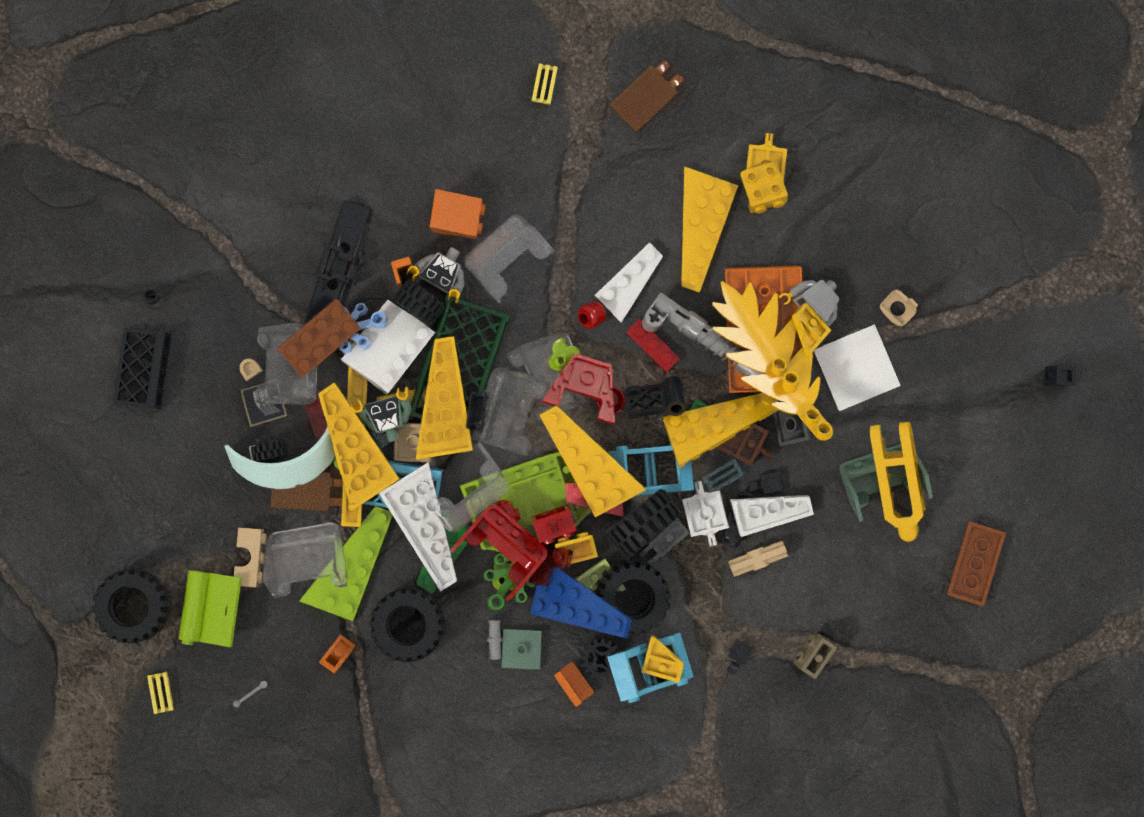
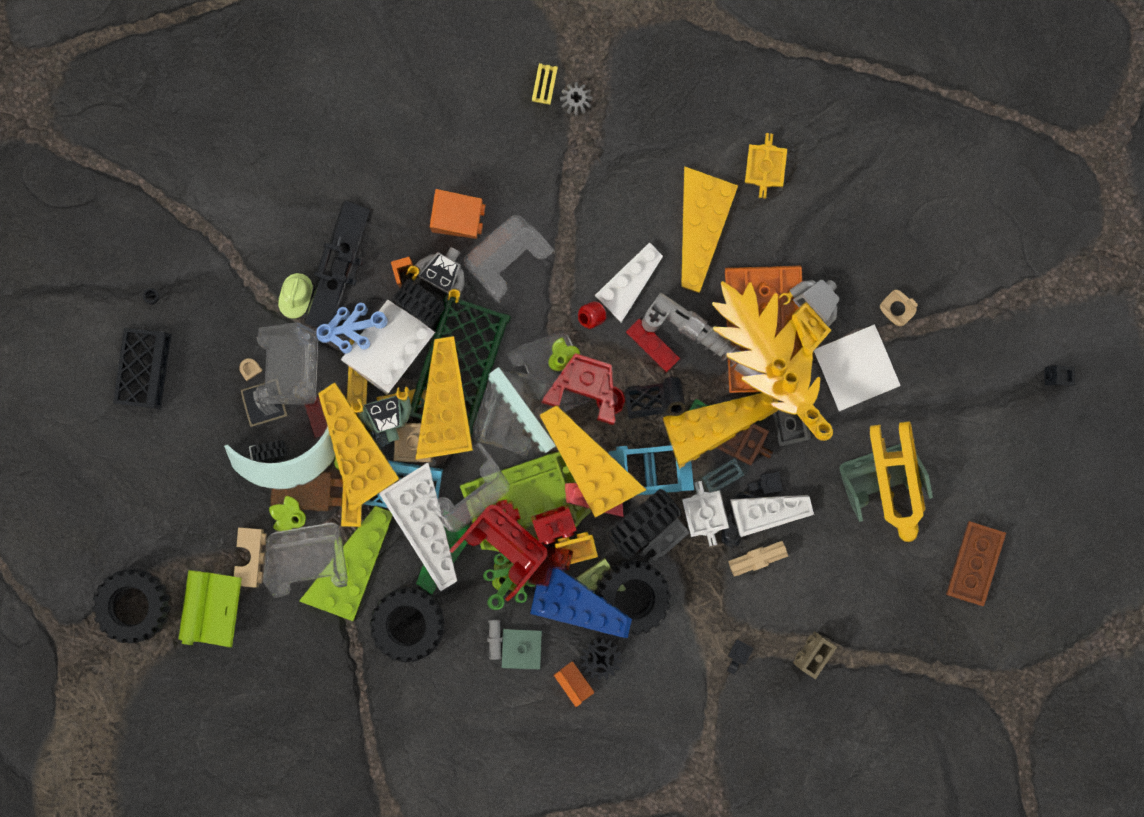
(153, 693): light yellow tile -> none
(263, 684): light grey hinge -> none
(284, 515): none -> lime plate
(295, 295): none -> yellowish green piece
(318, 338): dark orange plate -> none
(337, 654): orange slope -> none
(476, 411): black hinge -> none
(520, 408): none -> light aqua piece
(583, 95): none -> light grey gear
(624, 677): medium azure window -> none
(646, 96): clear orange tile -> none
(662, 661): yellow wing -> none
(764, 187): yellow bracket -> none

